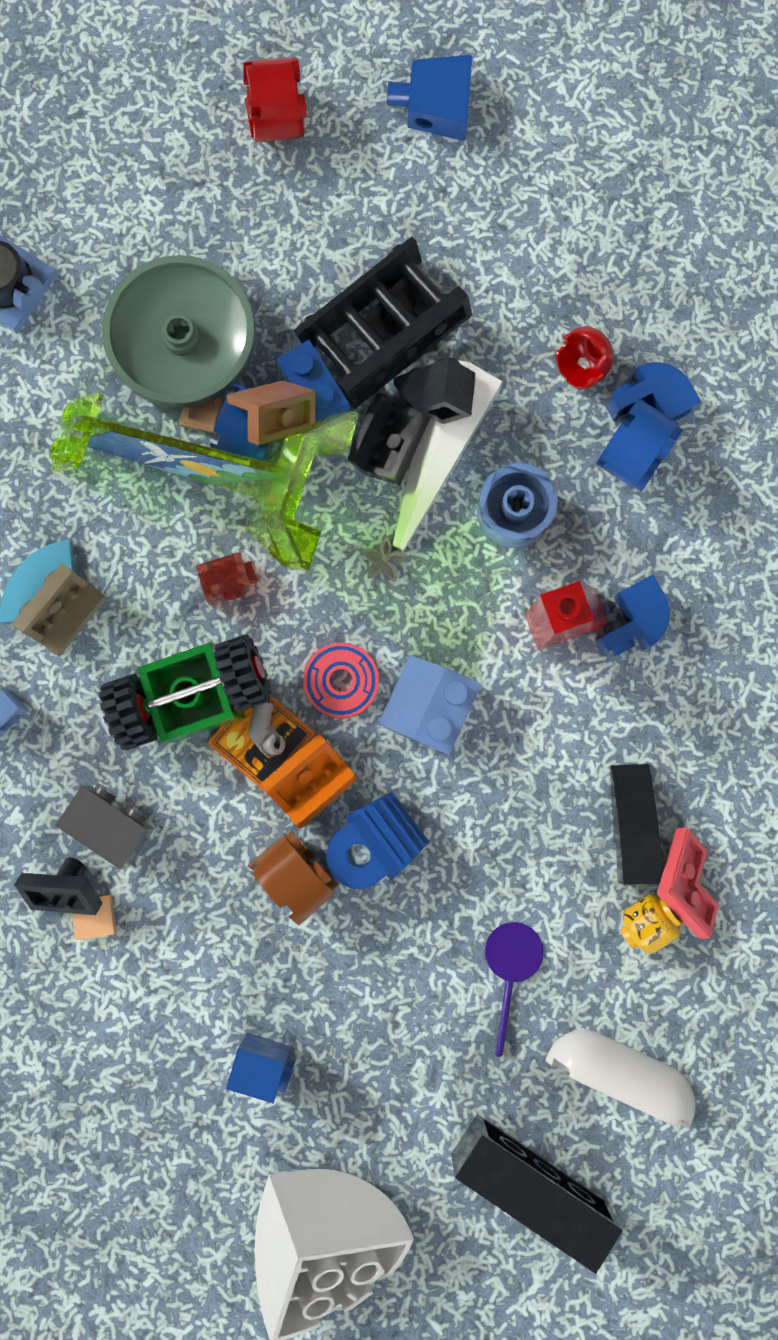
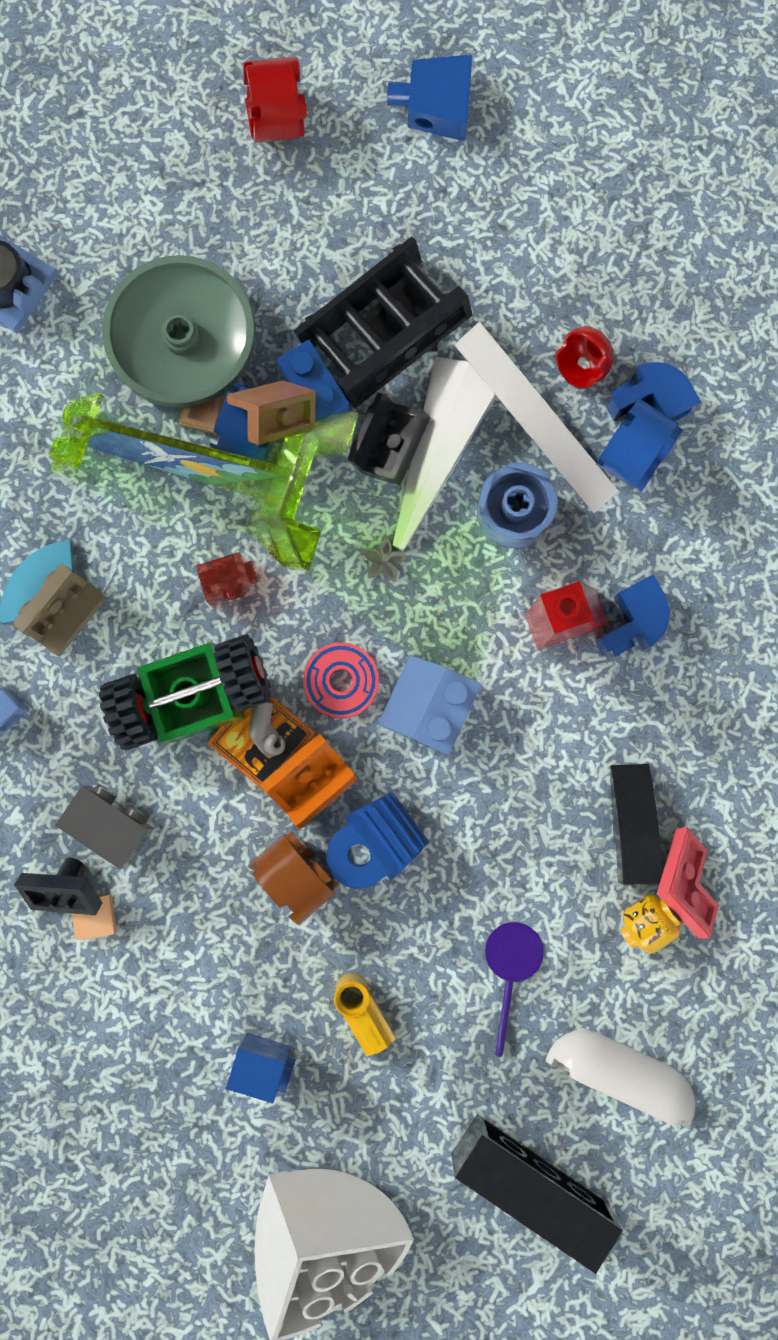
(364, 1016): none -> yellow piece
(439, 390): black slope -> none
(536, 416): none -> white sticker

